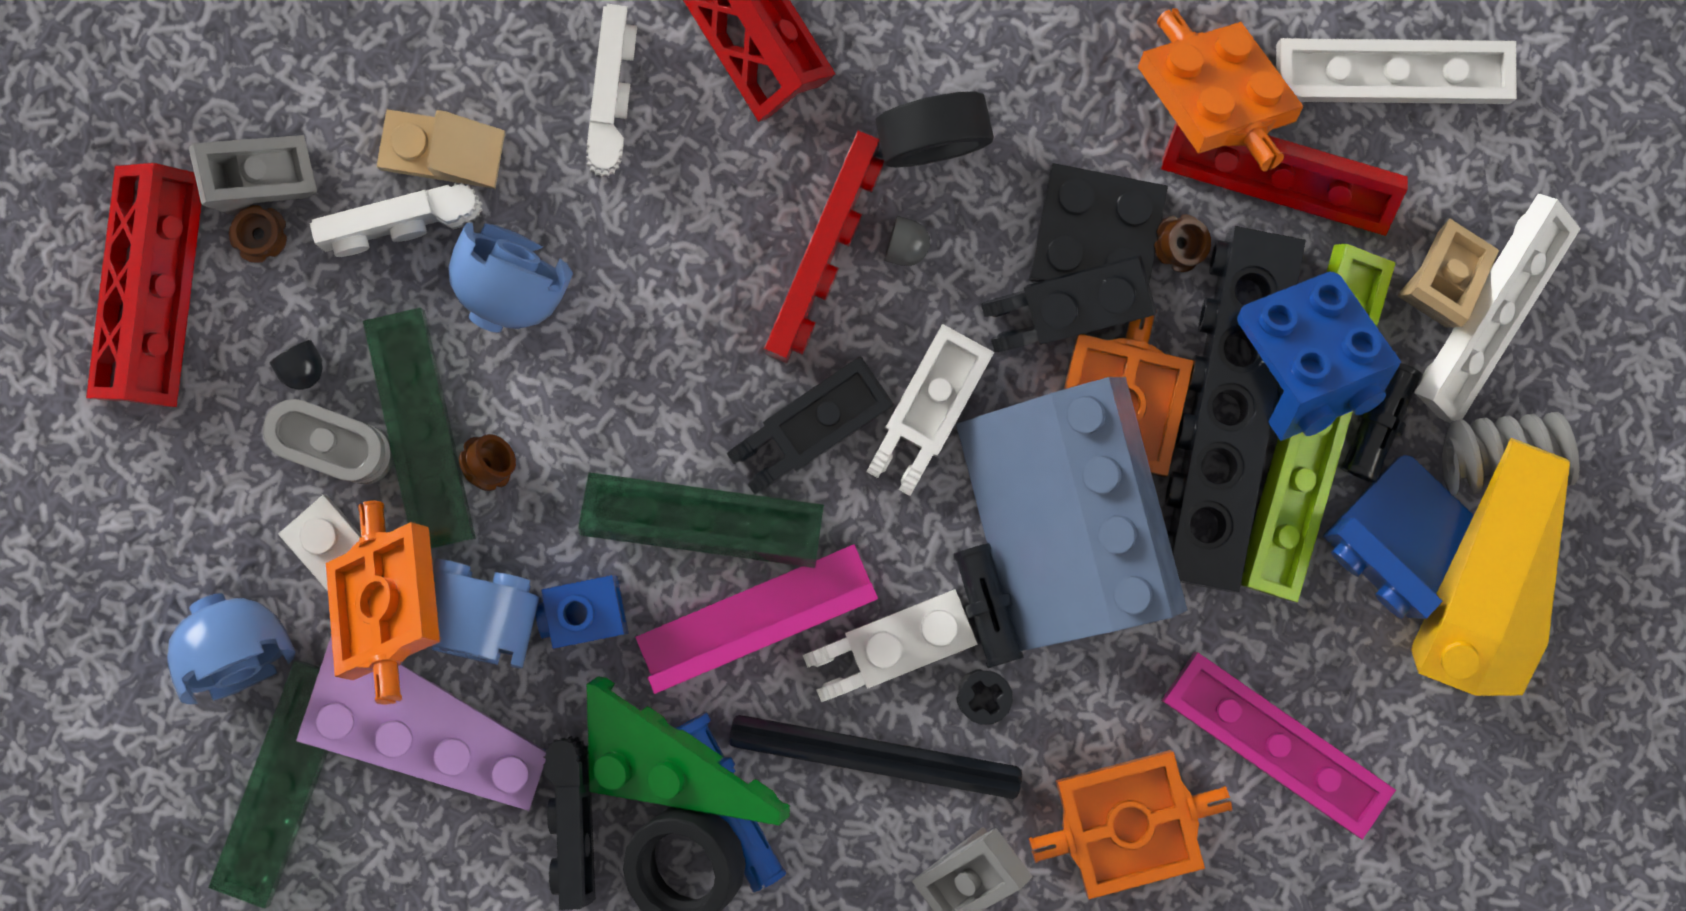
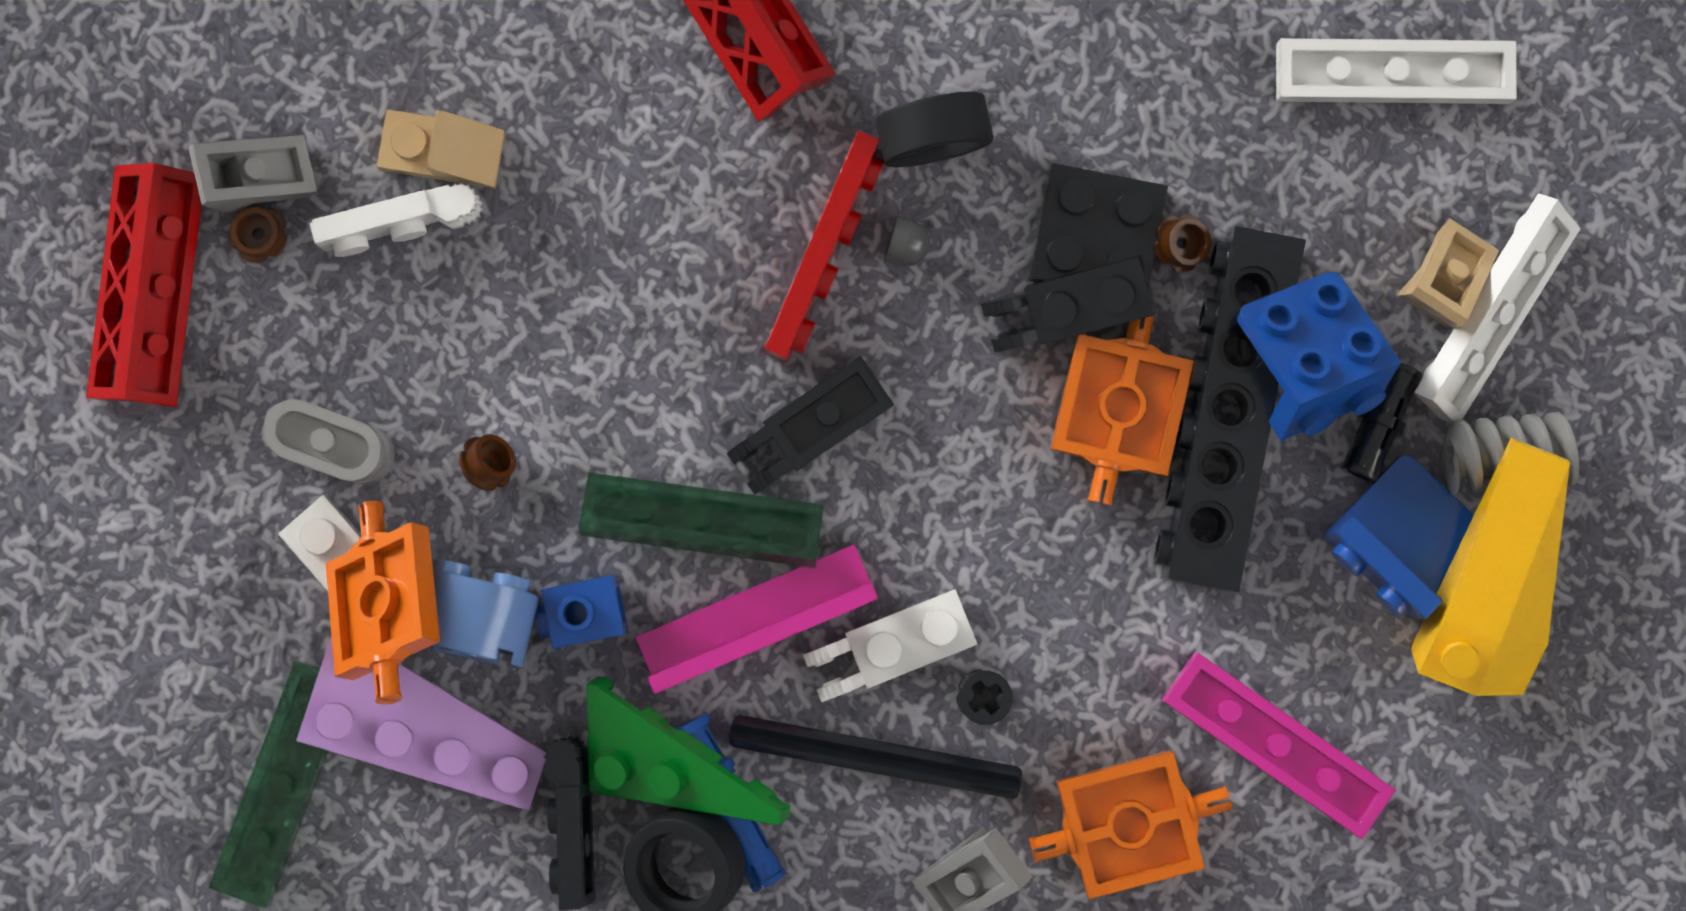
(225, 647): medium blue cylinder -> none
(298, 366): black hinge -> none
(419, 426): clear green plate -> none
(504, 279): medium blue cylinder -> none
(609, 95): white hinge -> none
(932, 402): white hinge -> none
(978, 565): black pin -> none
(1072, 514): sand blue slope -> none
(1220, 88): orange plate -> none
(1302, 181): red plate -> none
(1306, 465): lime plate -> none

